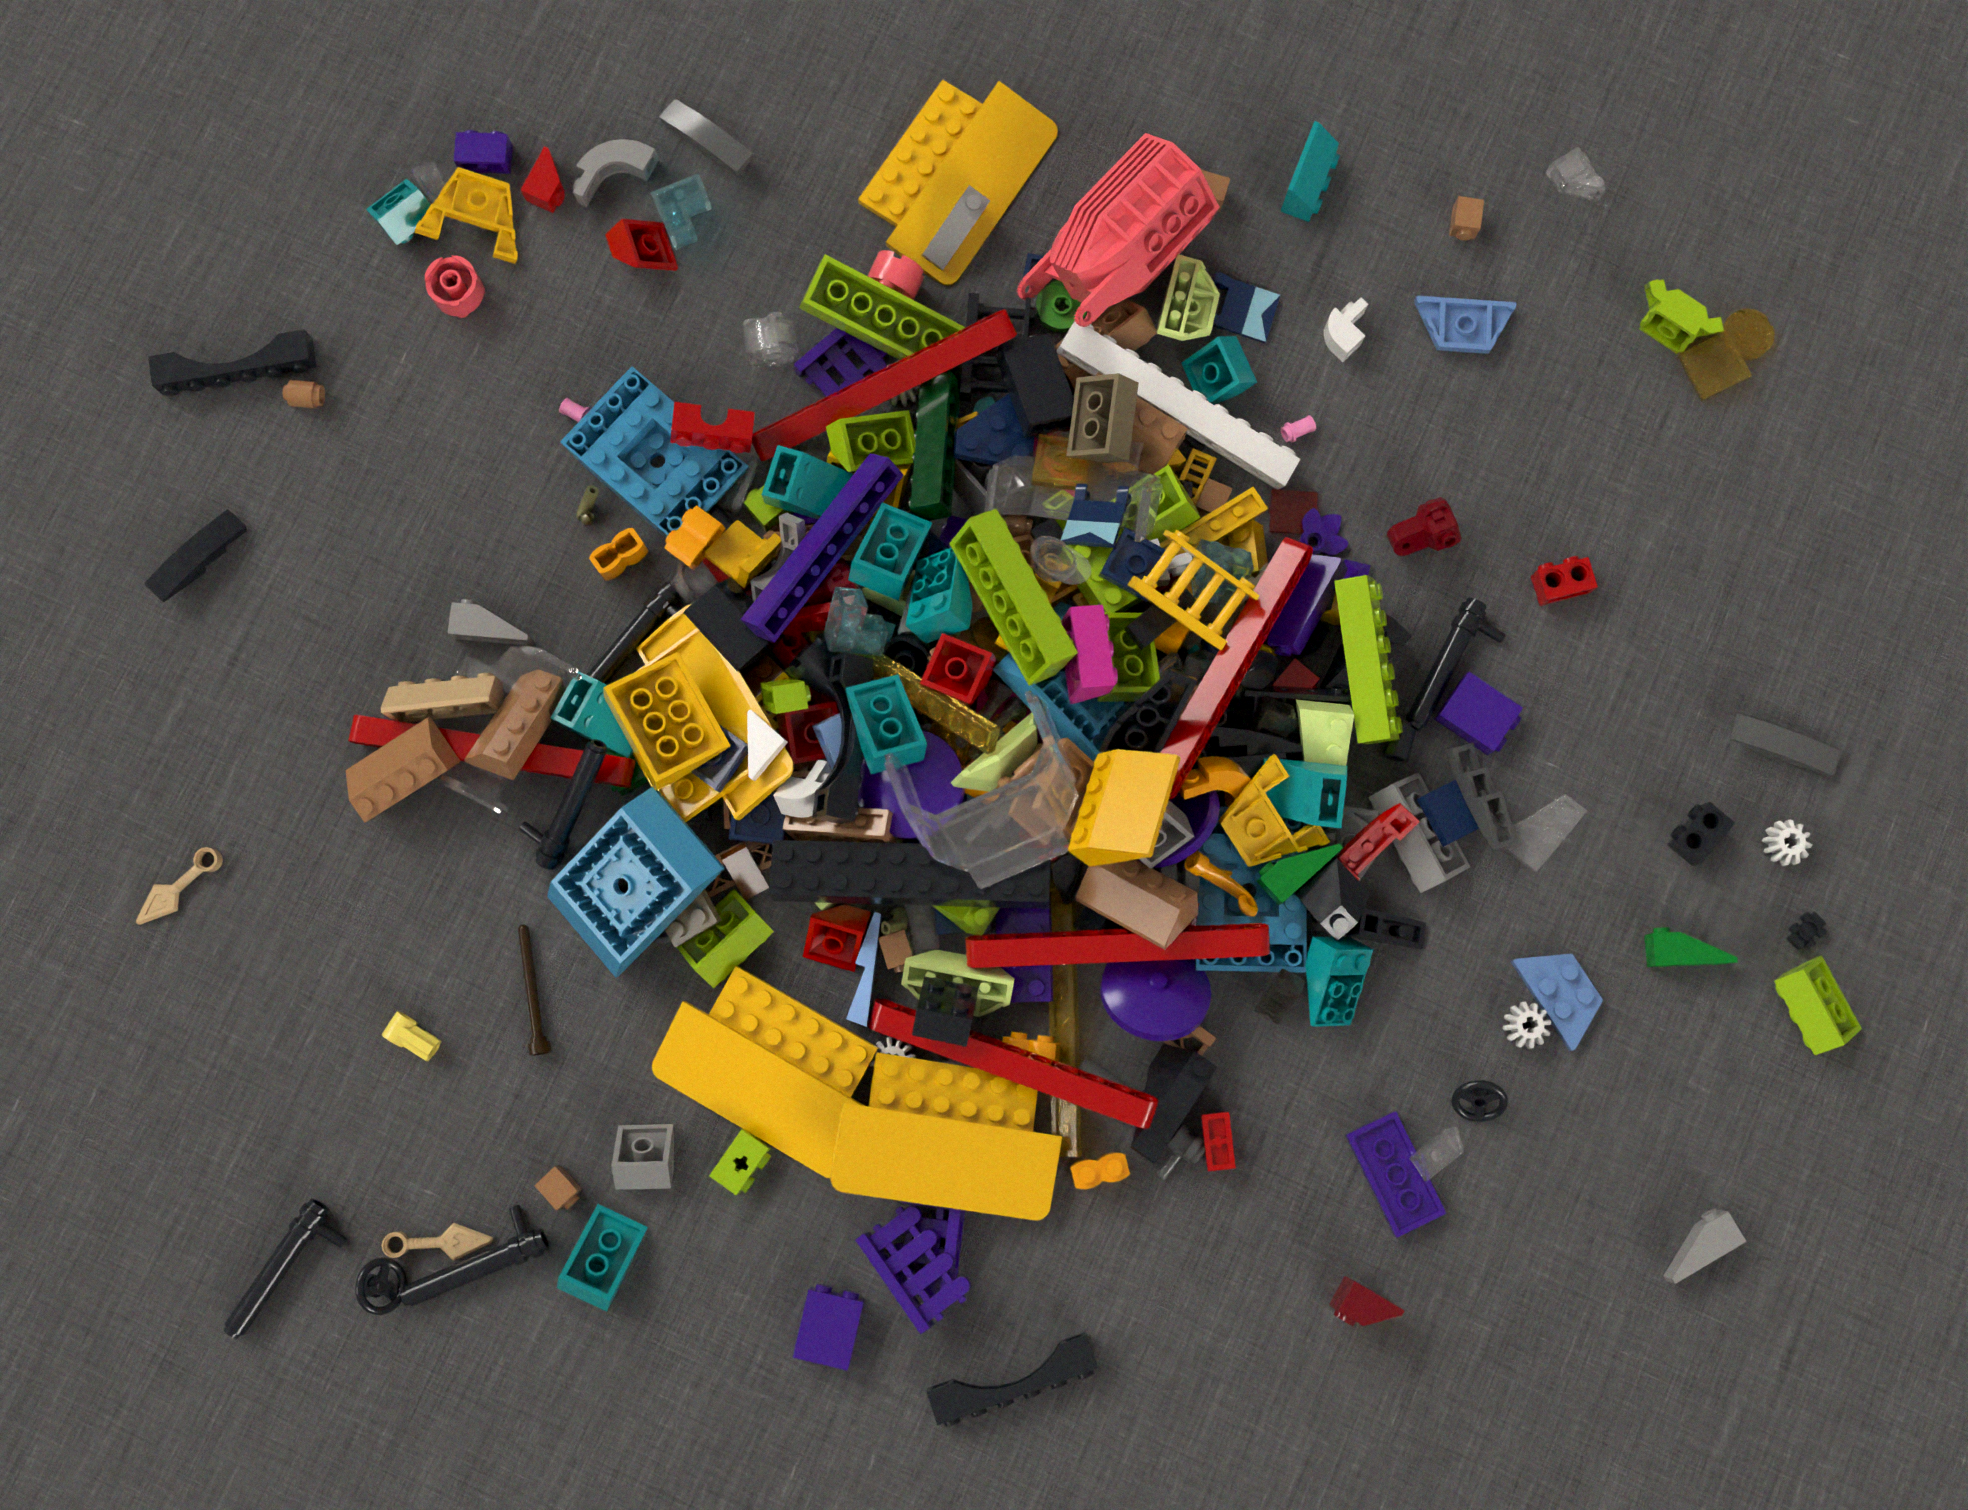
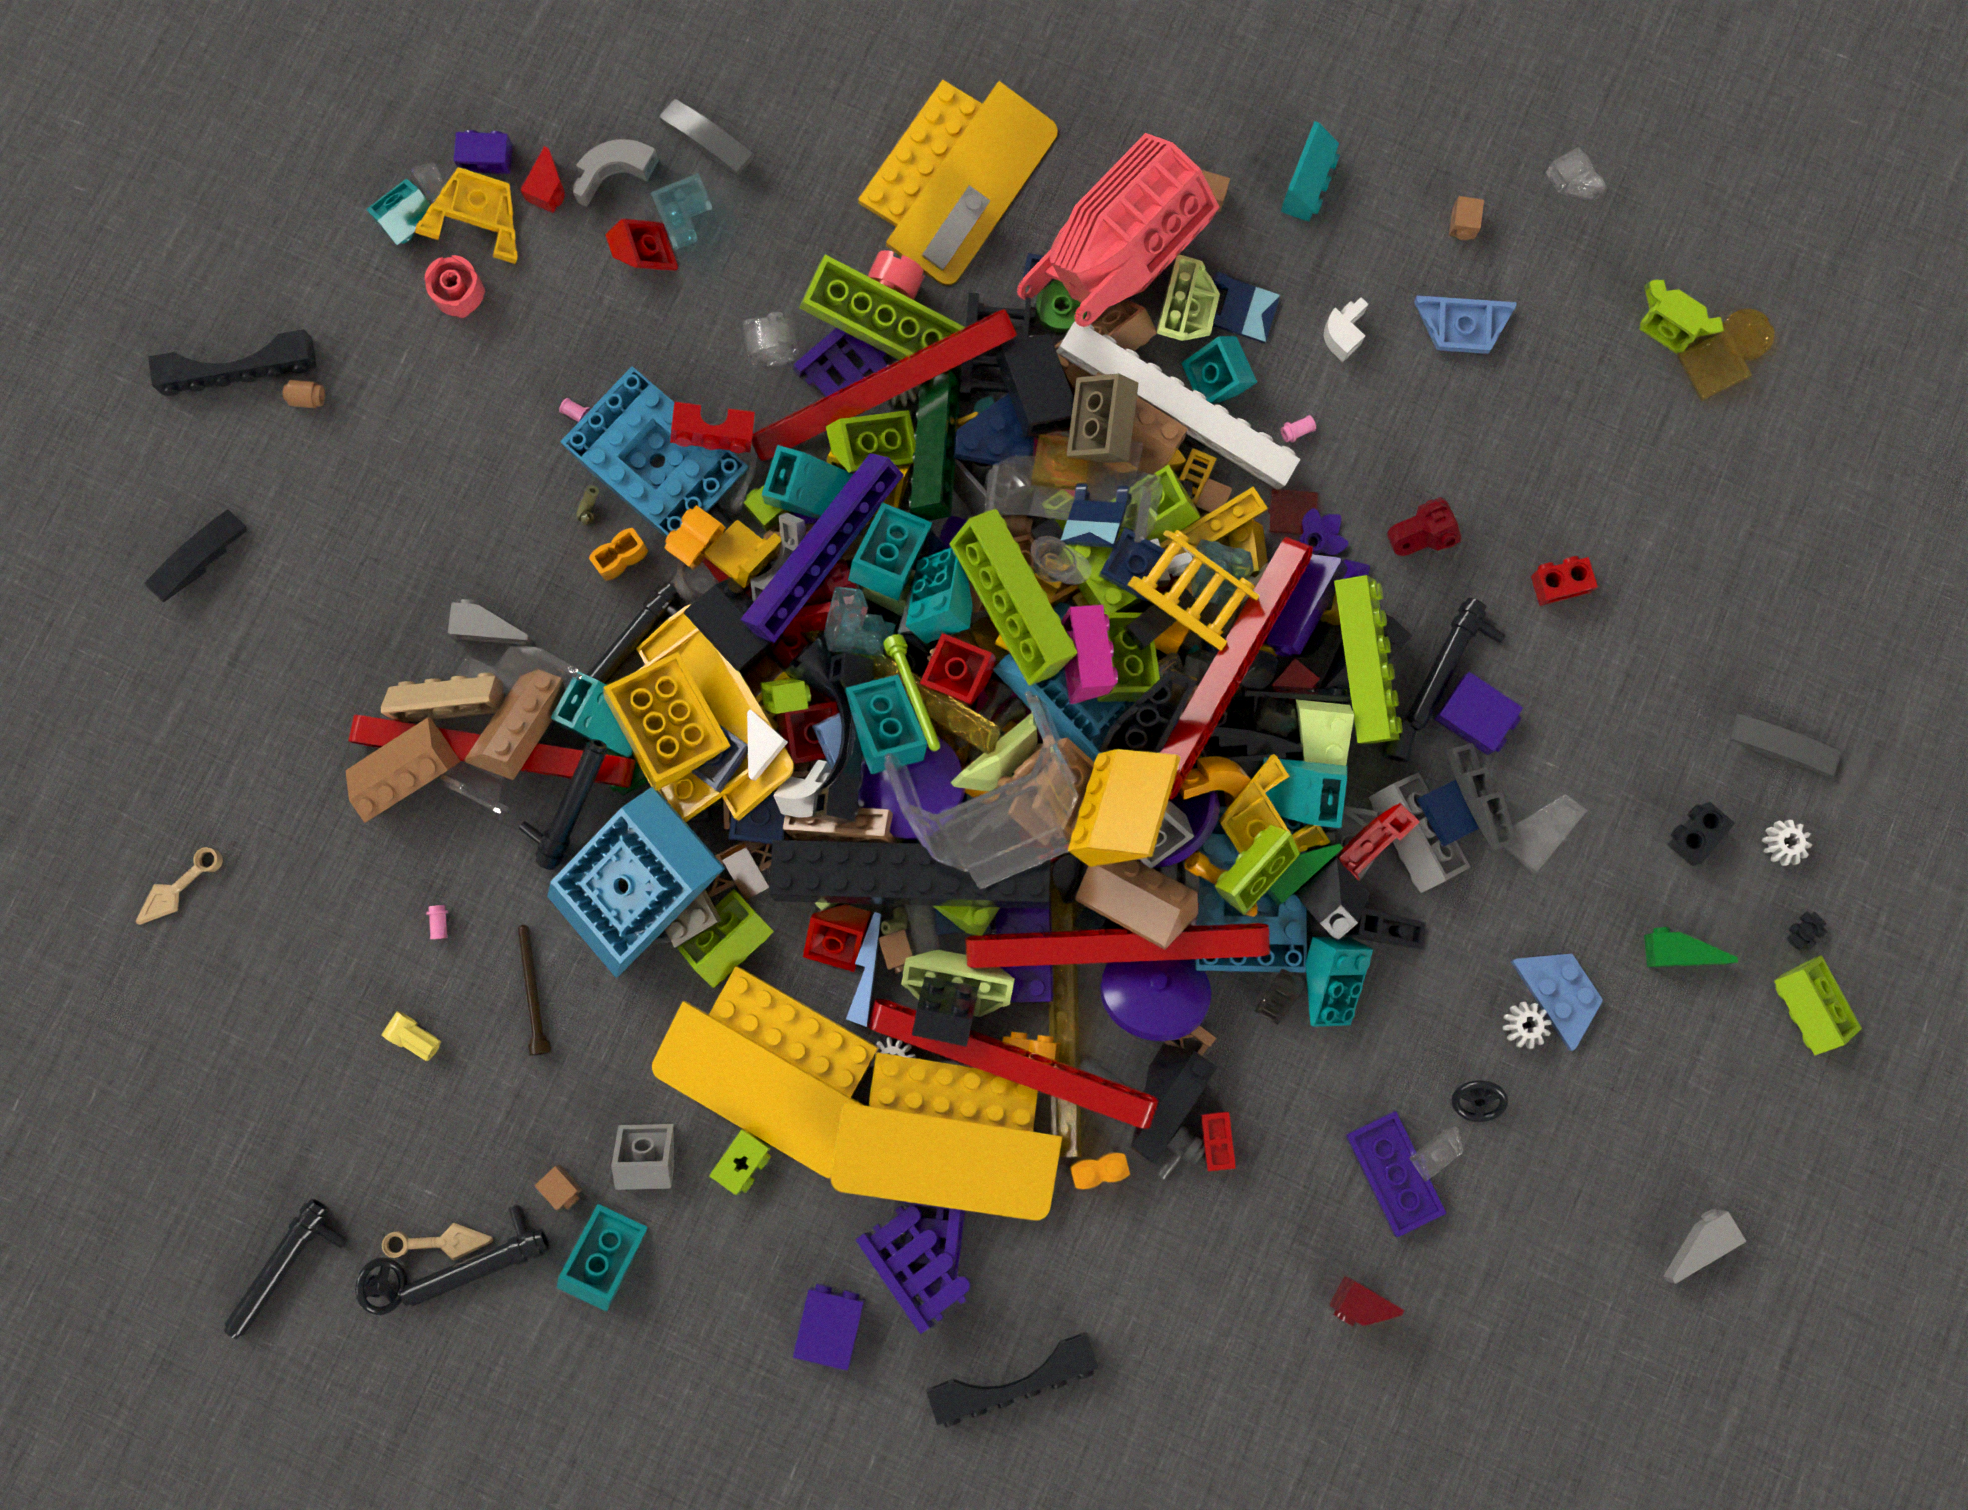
(437, 920): none -> bright pink pin
(896, 648): none -> lime piece
(1257, 868): none -> lime slope

